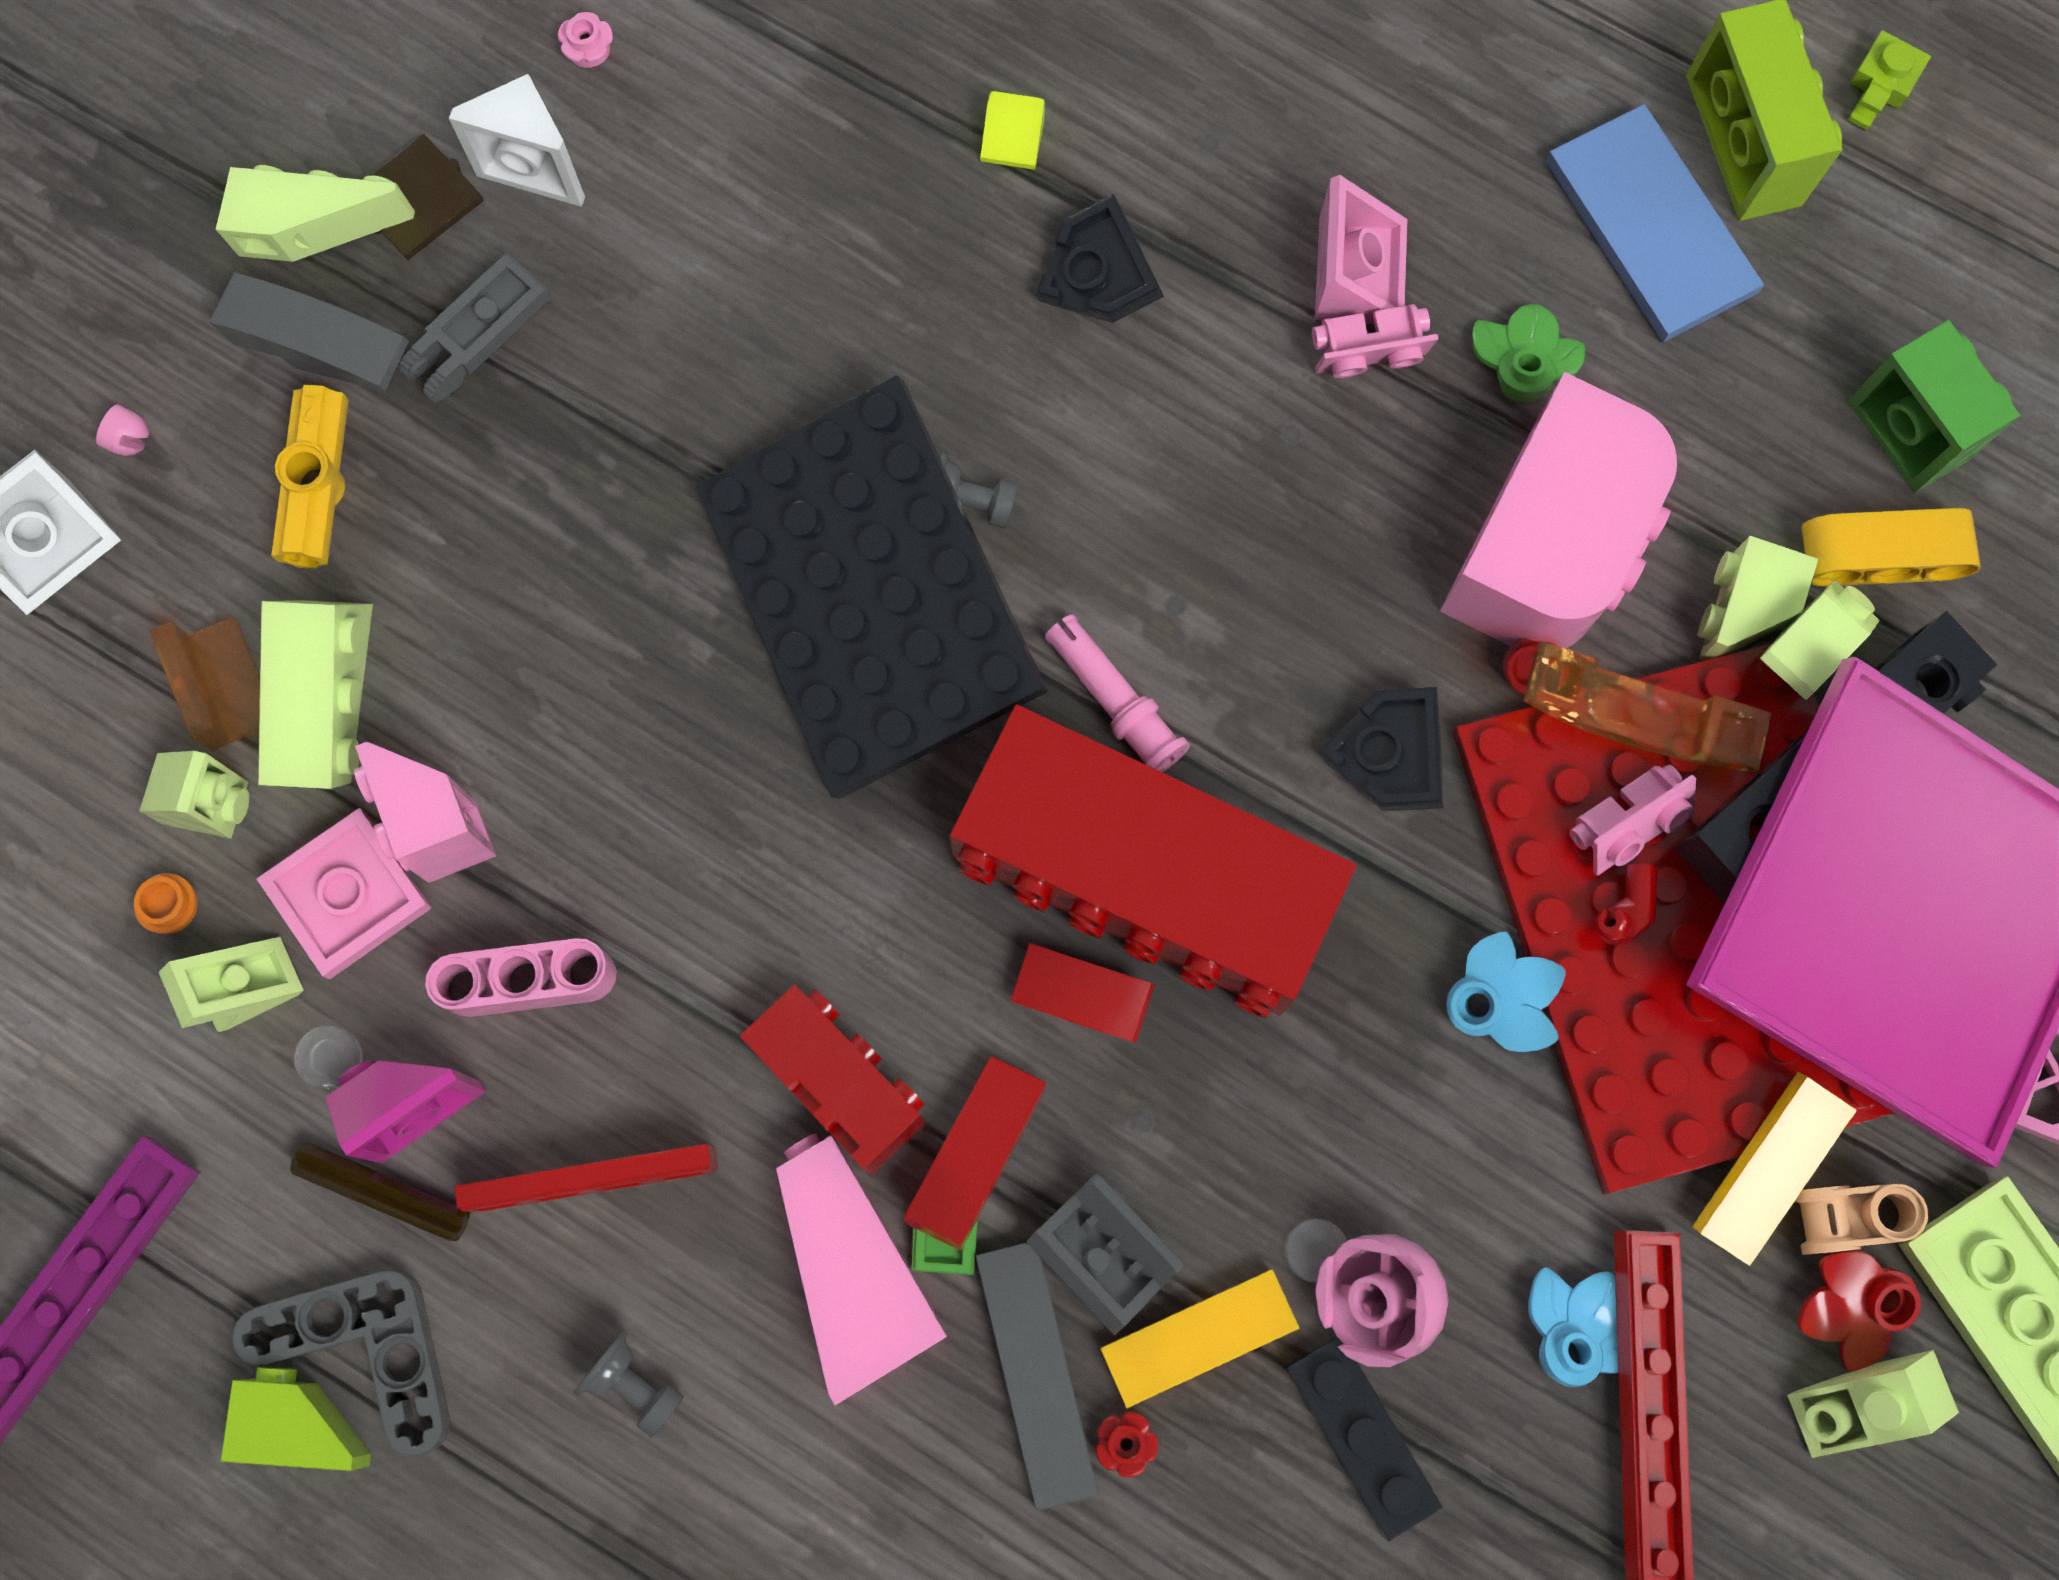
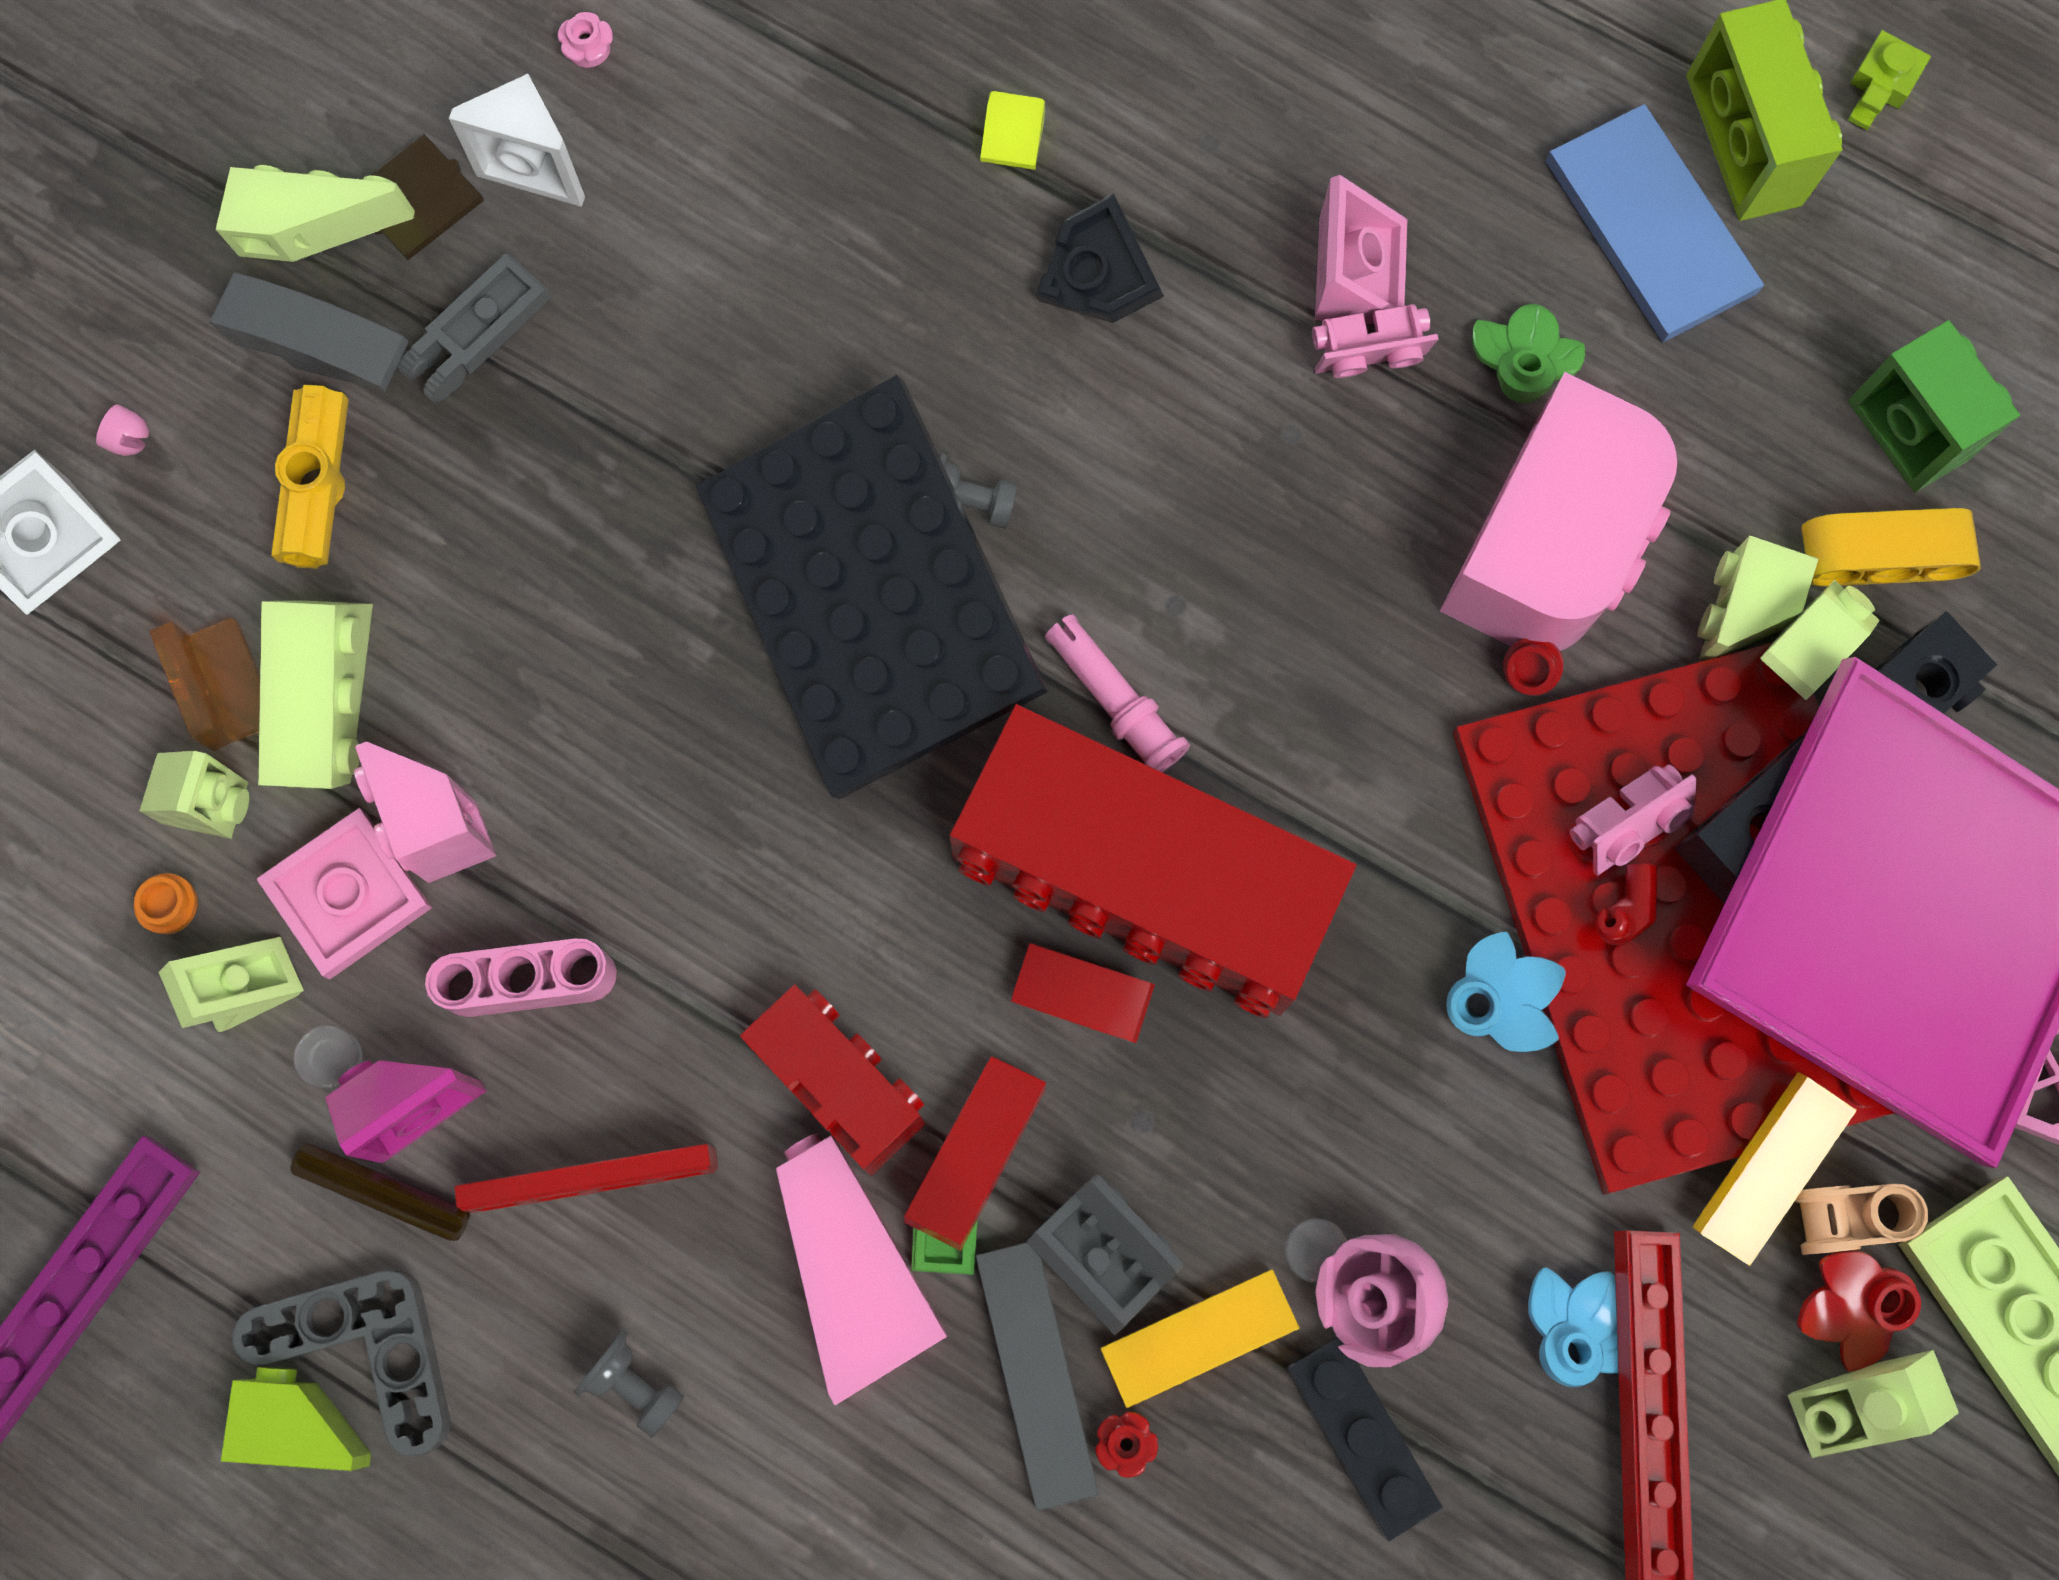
(1393, 750): black plate -> none
(1644, 714): clear orange slope -> none

